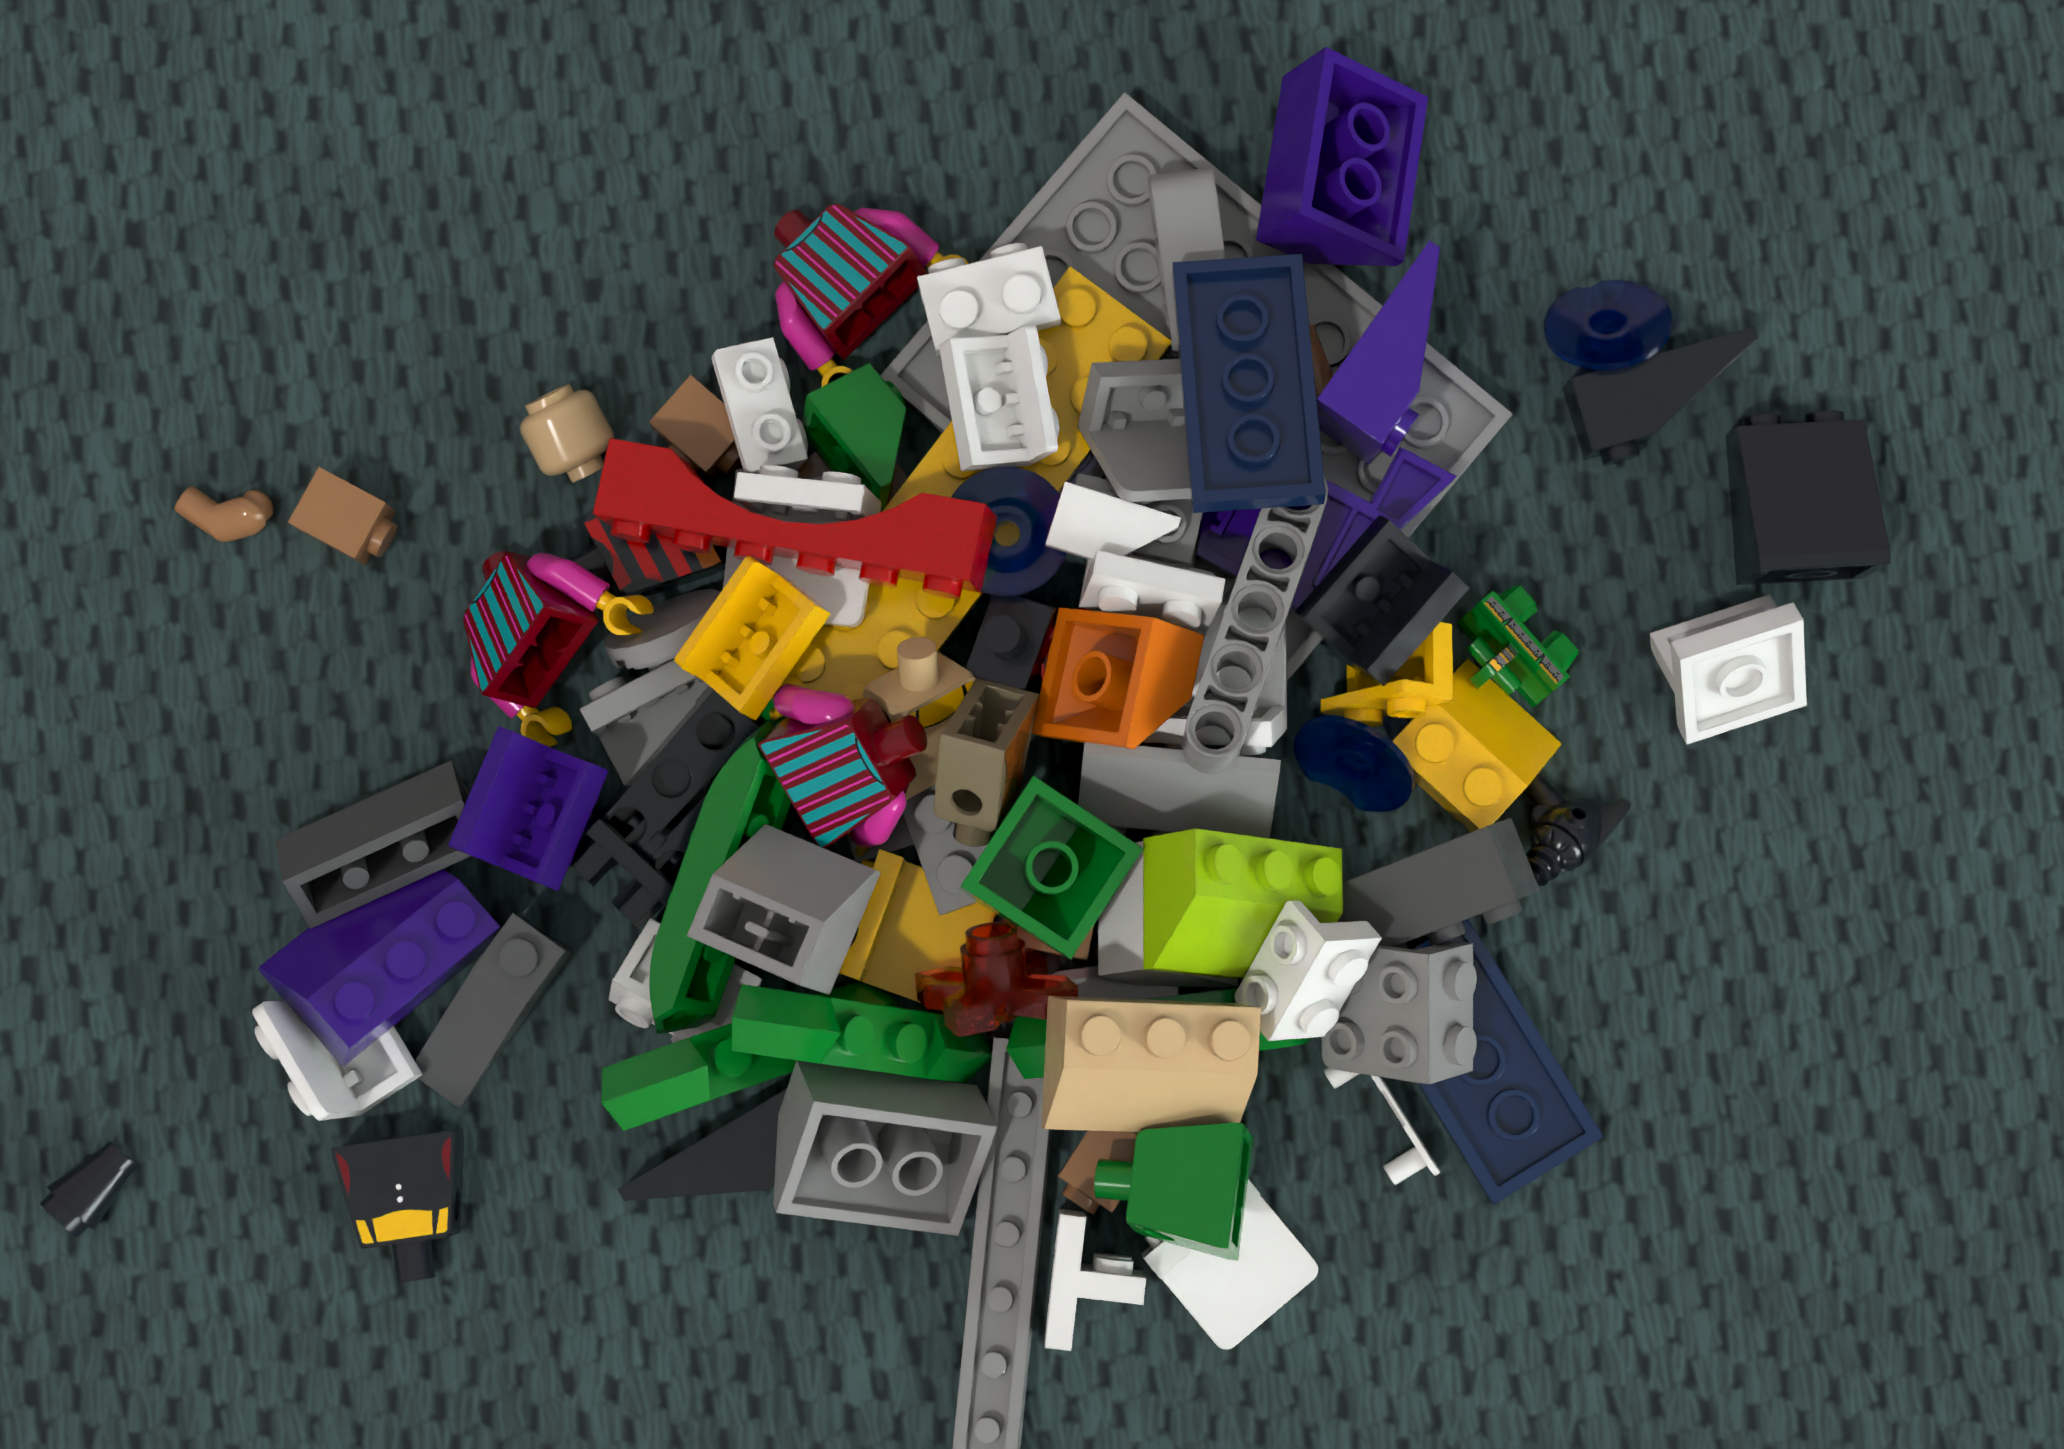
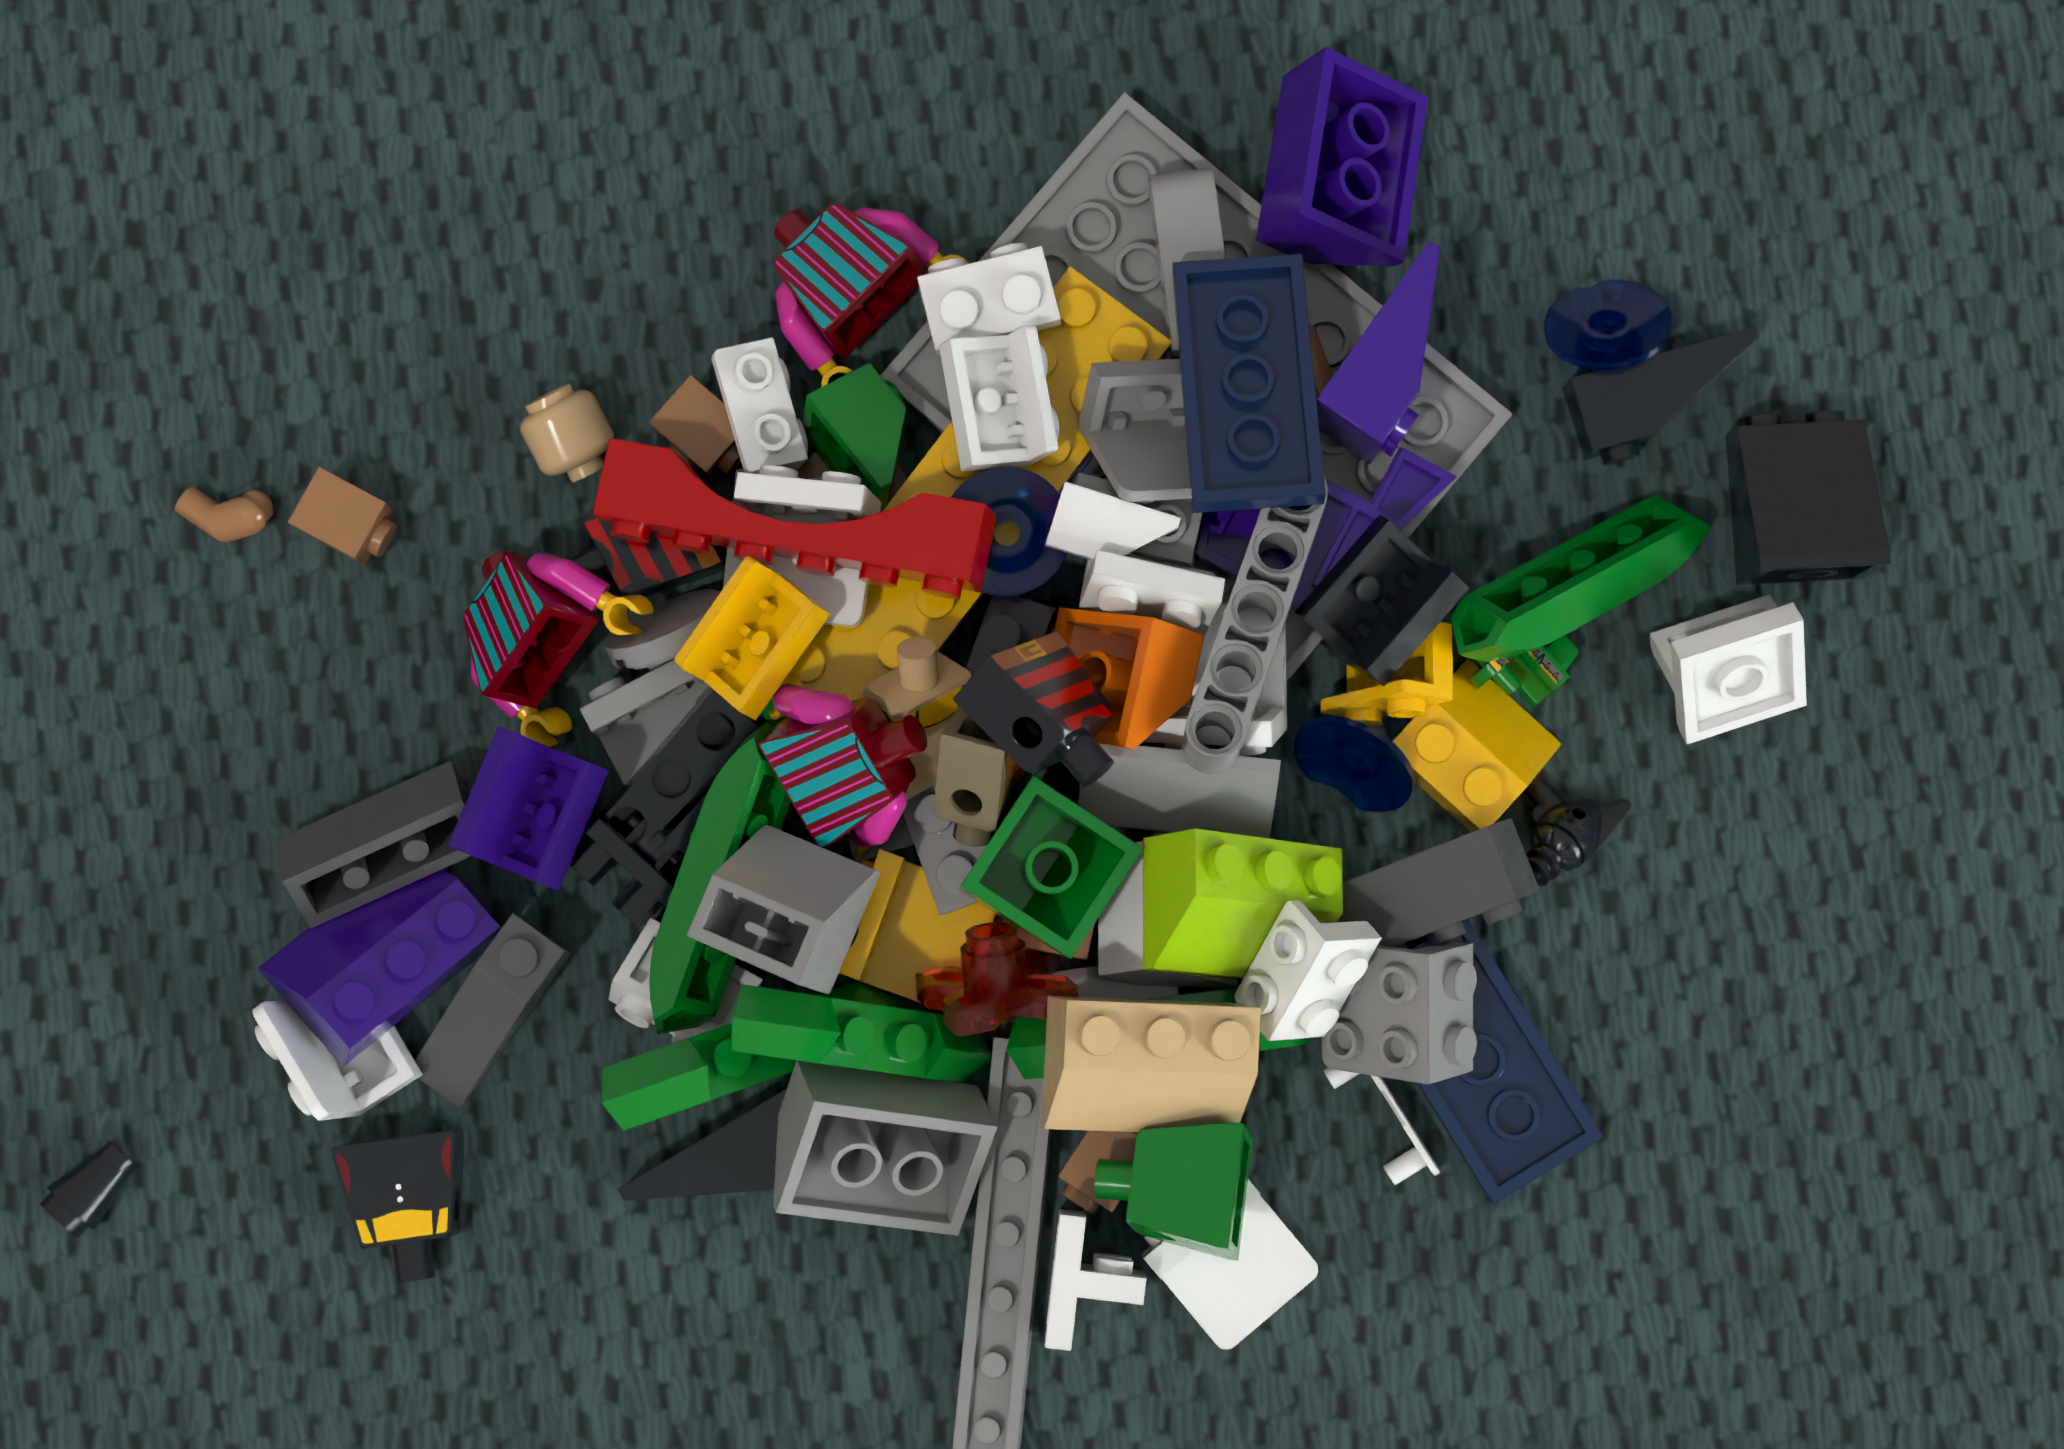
(1040, 708): none -> torso
(1576, 581): none -> green brick

